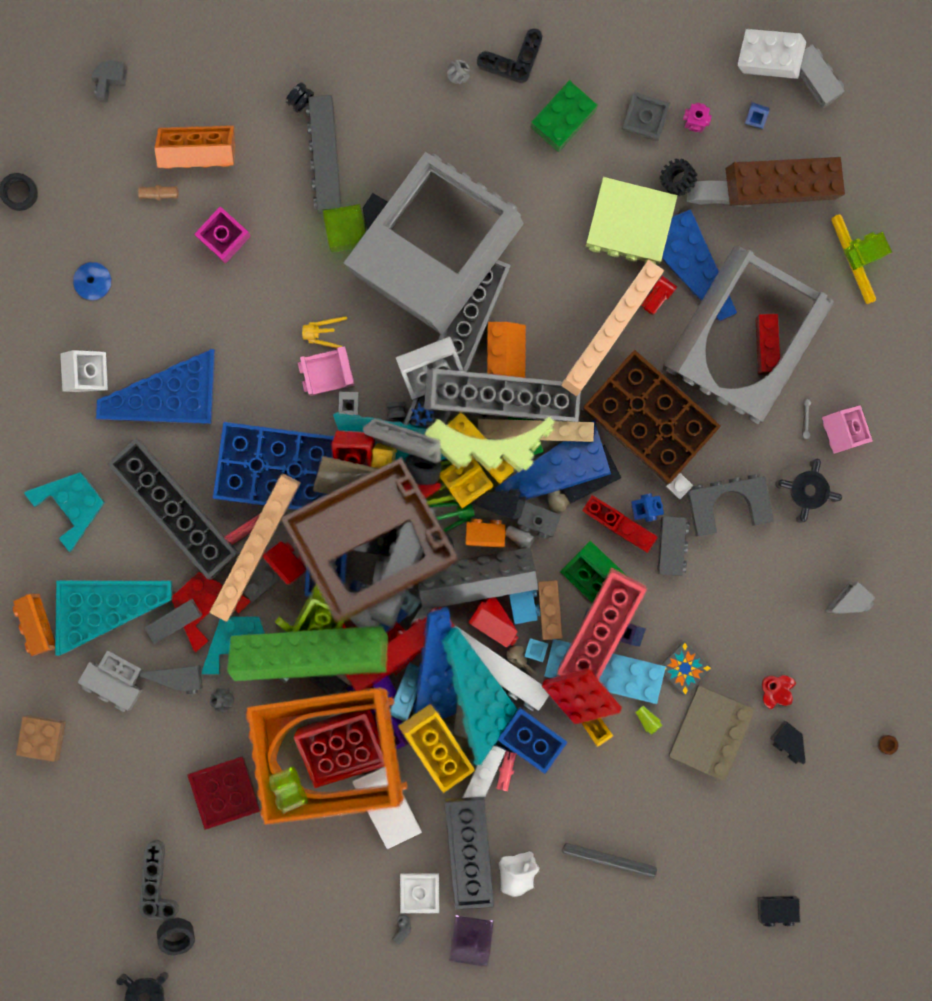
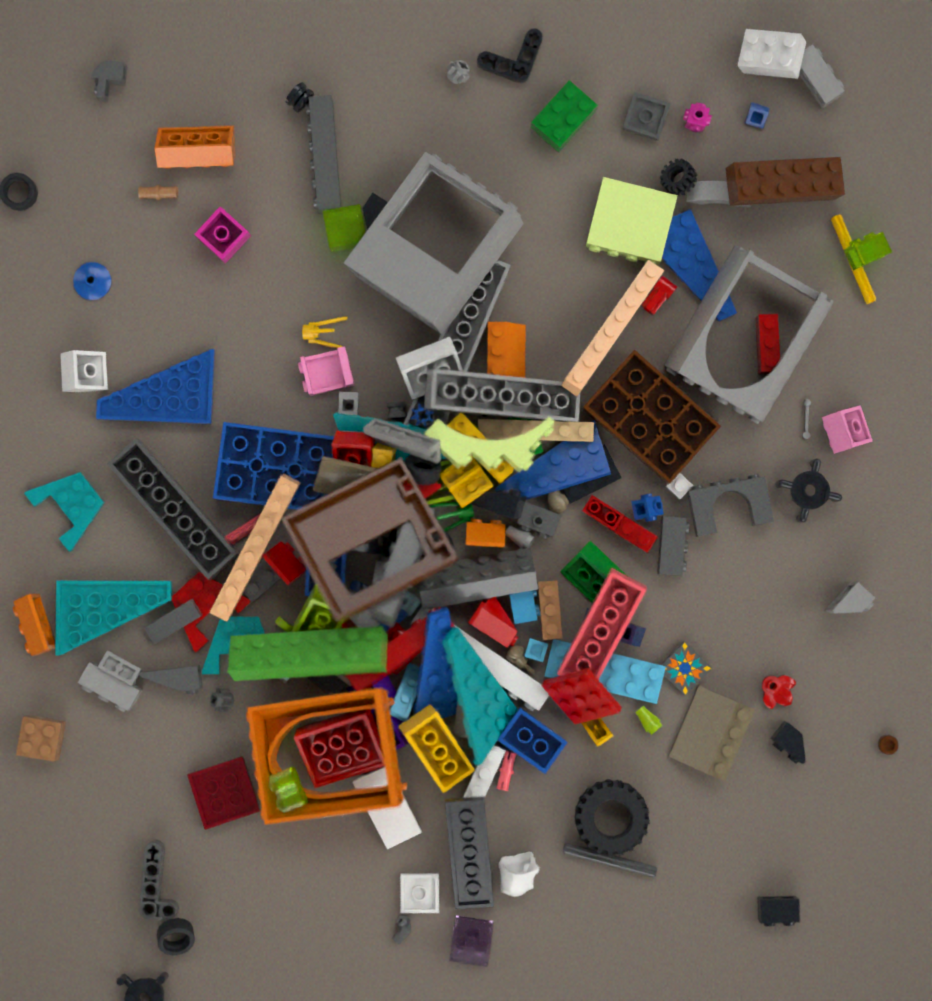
(596, 796): none -> black tyre

